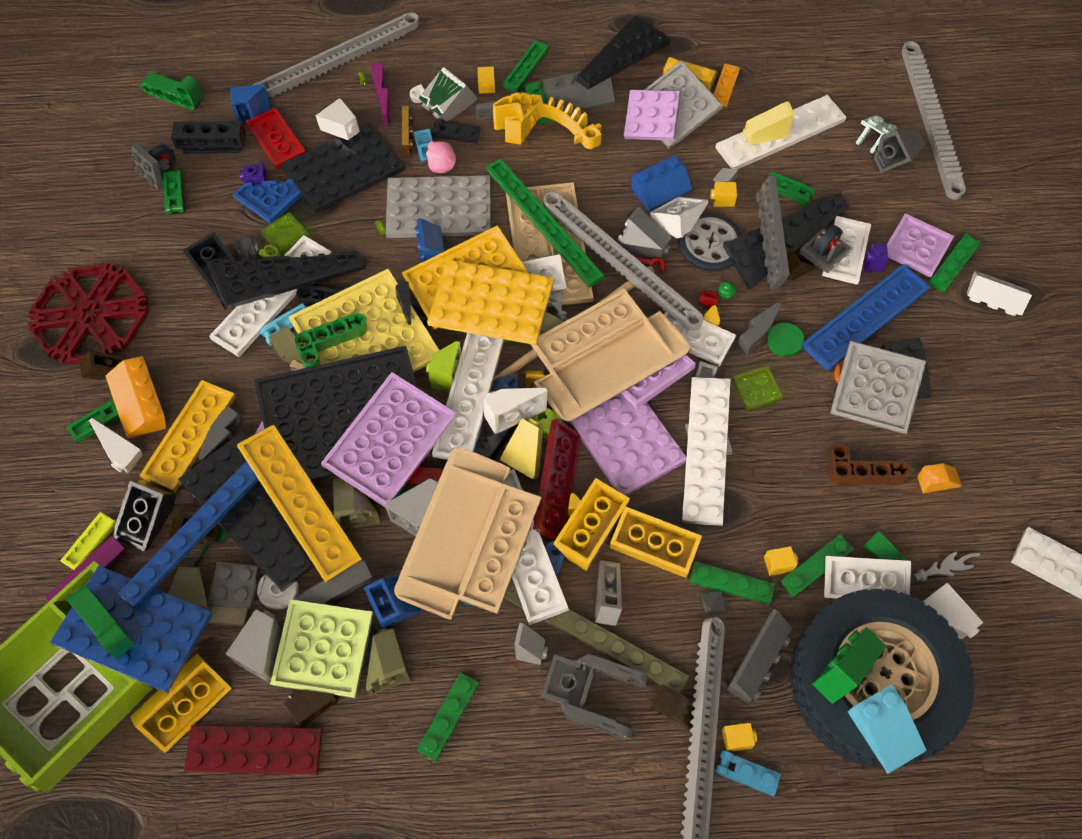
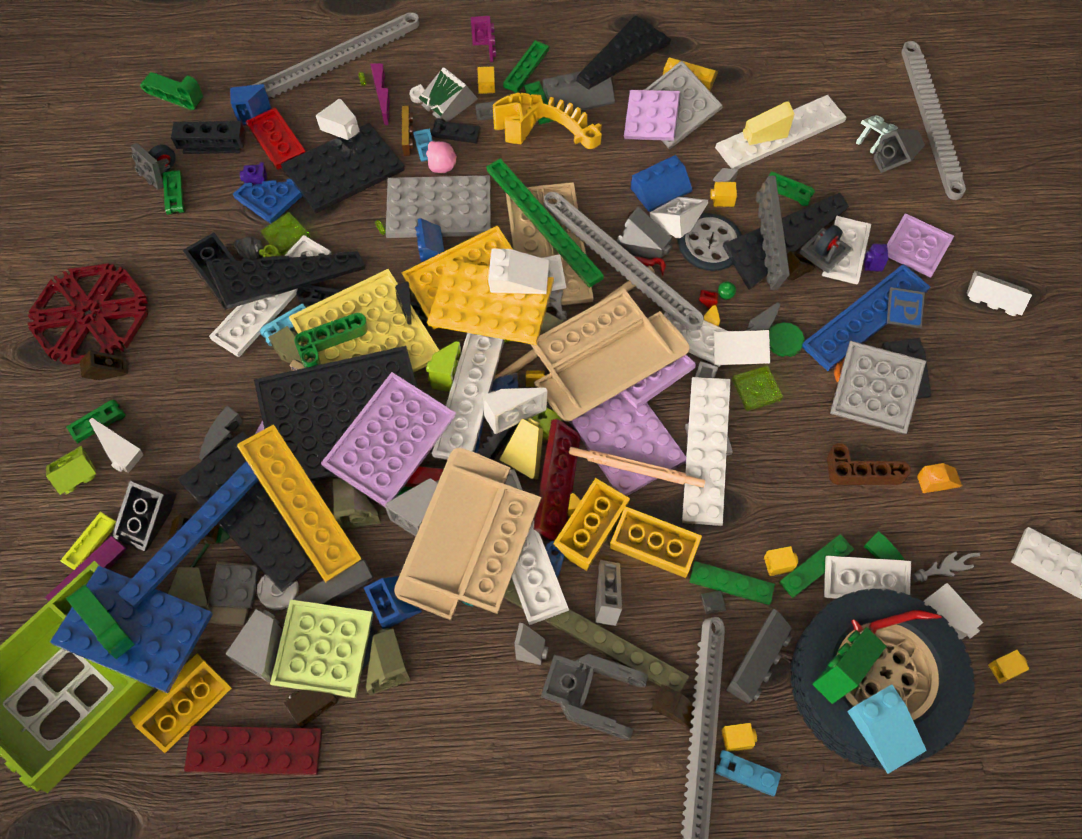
(70, 471): none -> lime slope
(135, 398): light orange slope -> none
(185, 437): yellow plate -> none
(448, 717): green plate -> none
(482, 32): none -> magenta bracket
(517, 272): none -> white slope
(637, 467): none -> light nougat axle
(726, 83): light orange plate -> none
(741, 347): none -> white sticker
(896, 619): none -> red piece
(905, 307): none -> piece
(954, 263): green plate -> none
(1008, 666): none -> yellow brick

